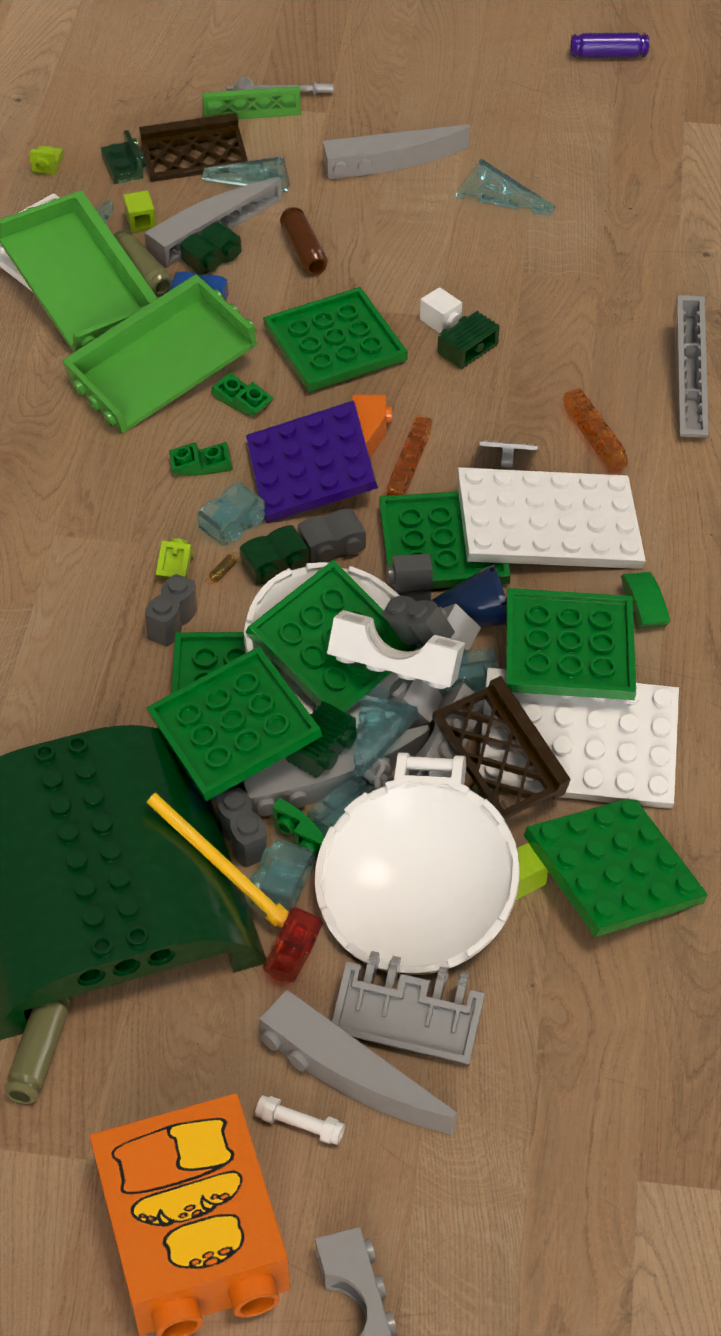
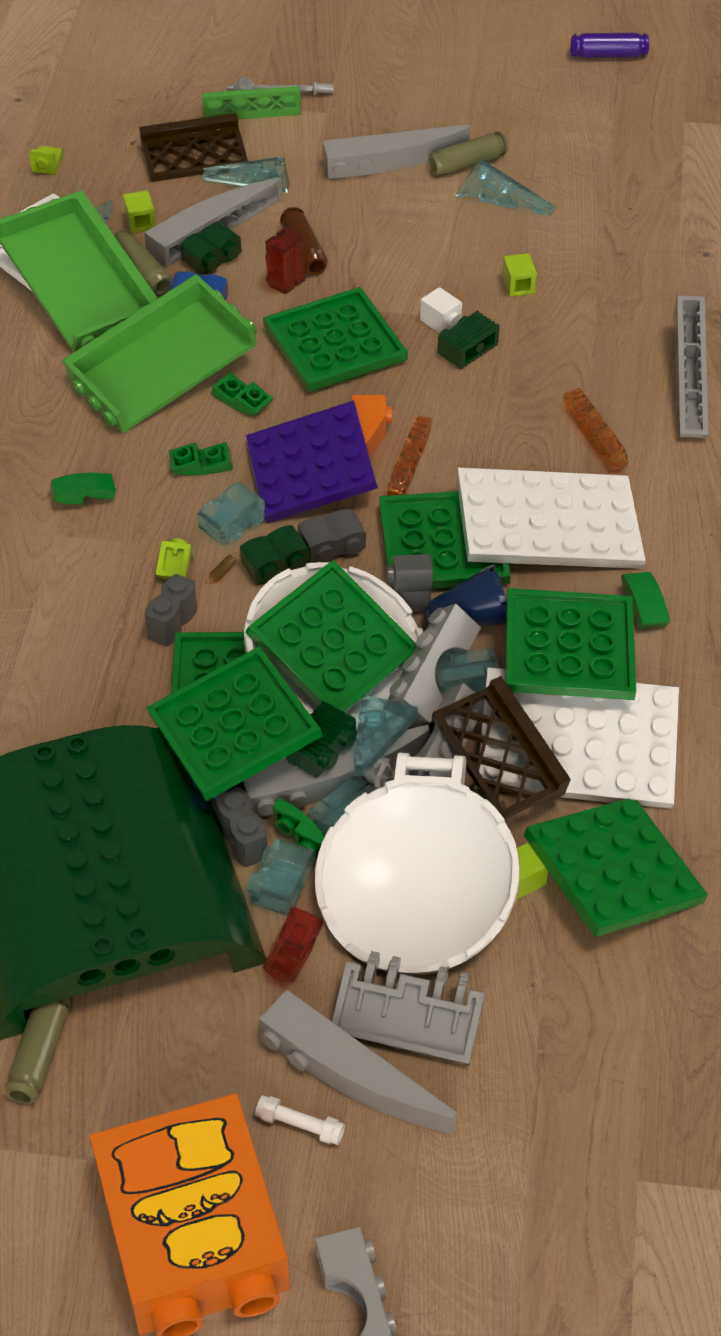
(74, 487): none -> green slope
(124, 160): clear green bracket -> none
(275, 913): yellow bar -> none
(285, 260): none -> clear red brick
(356, 640): white arch -> none
(416, 620): dark grey brick -> none
(467, 153): none -> olive axle
(508, 450): light grey piece -> none
(519, 274): none -> lime brick

